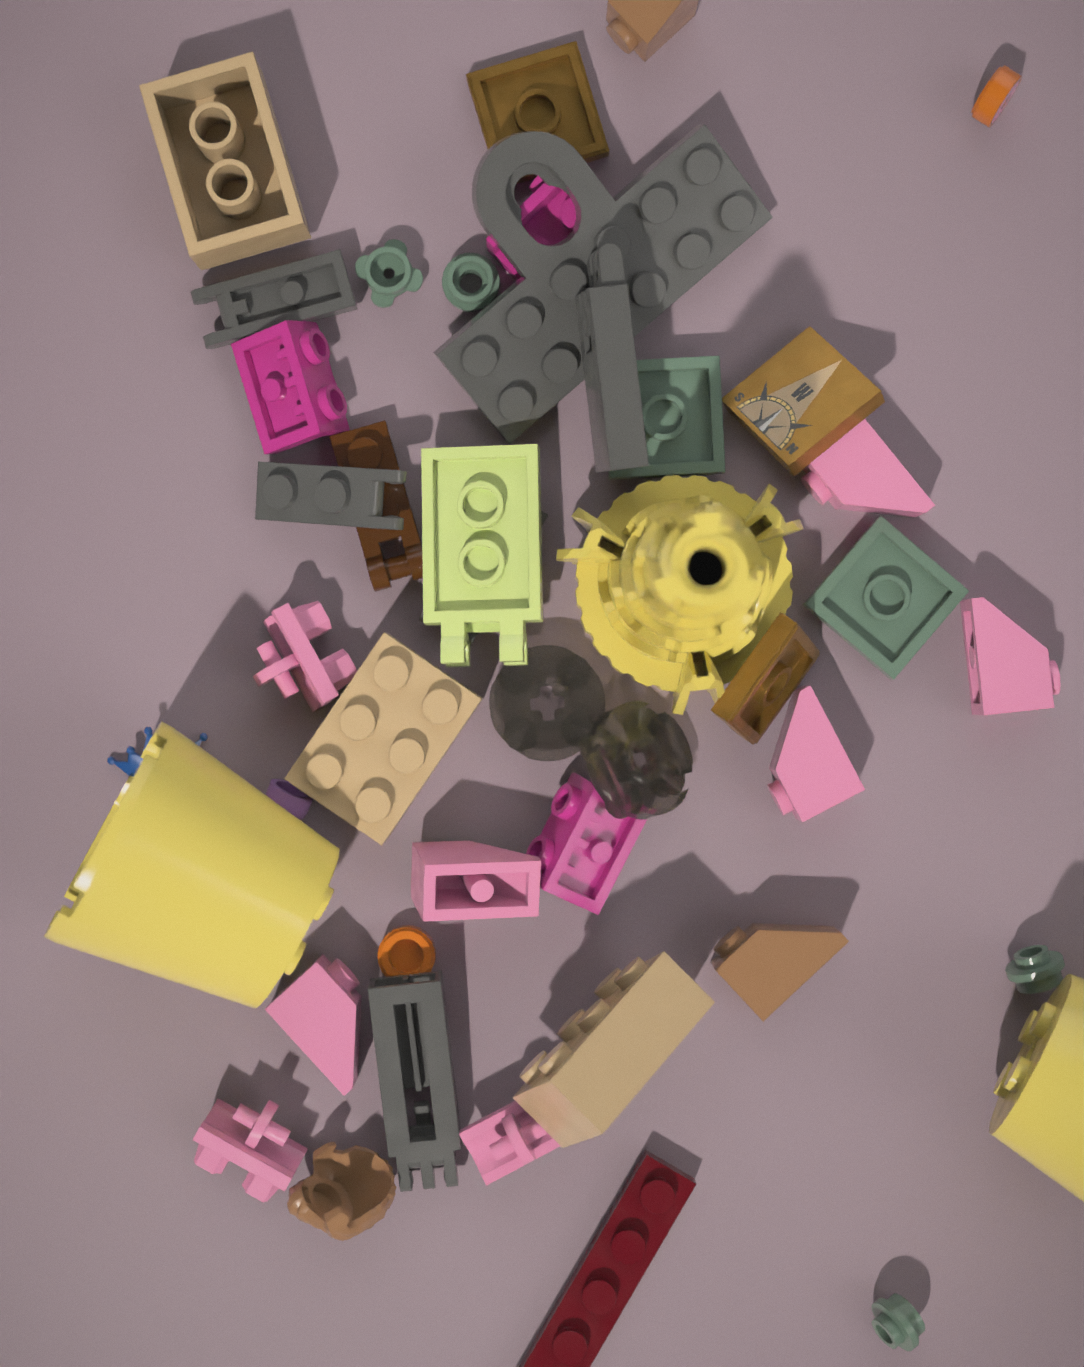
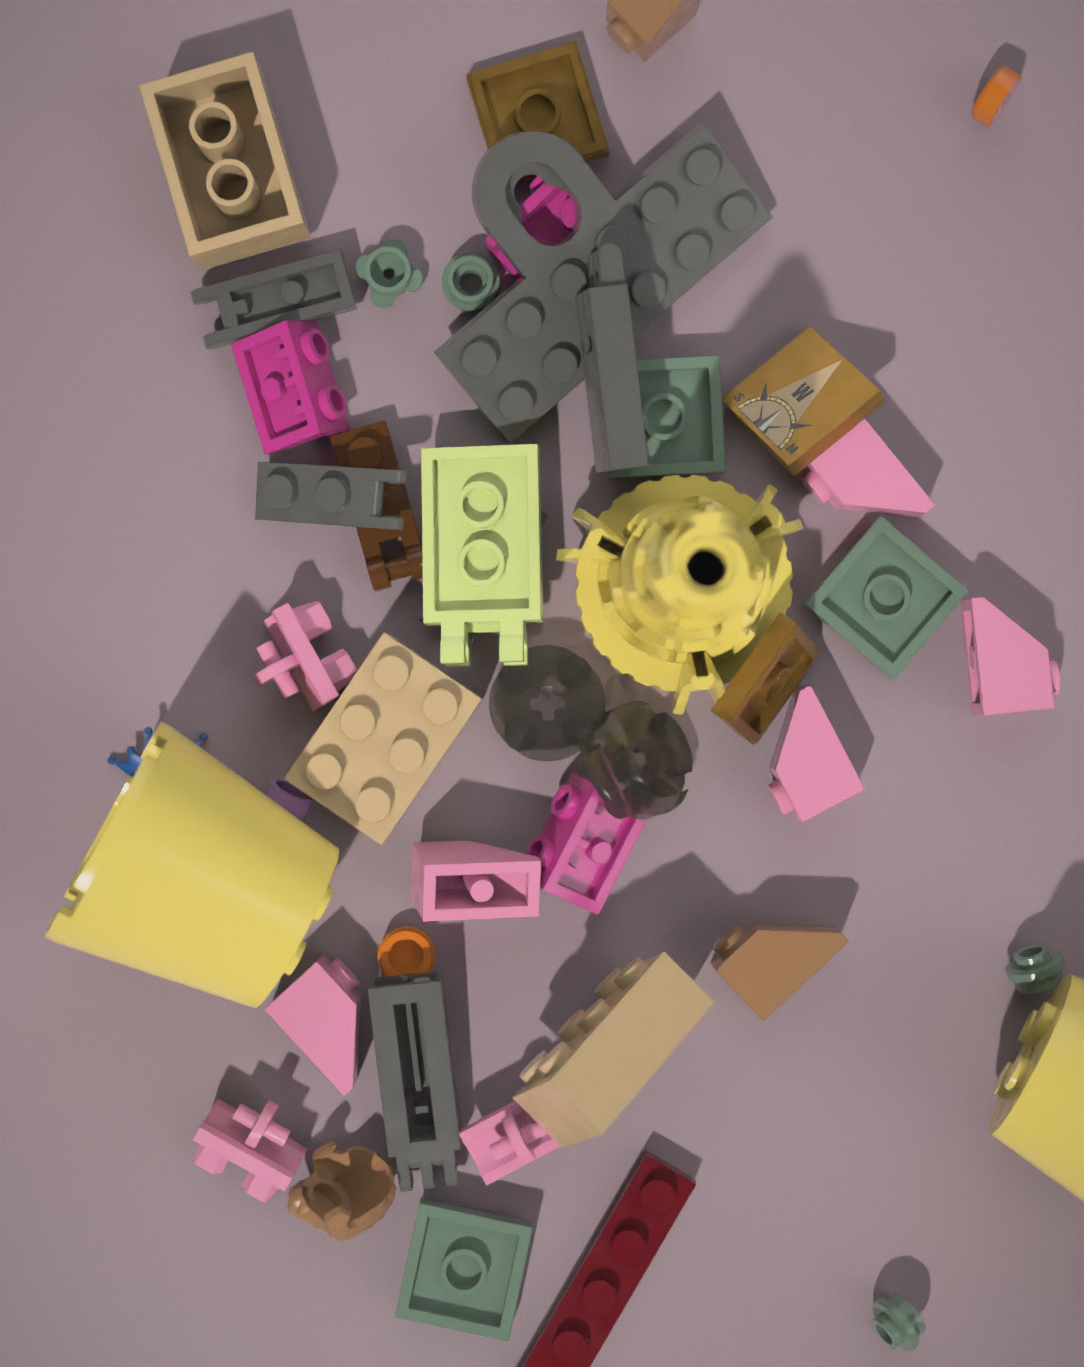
(464, 1269): none -> sand green plate

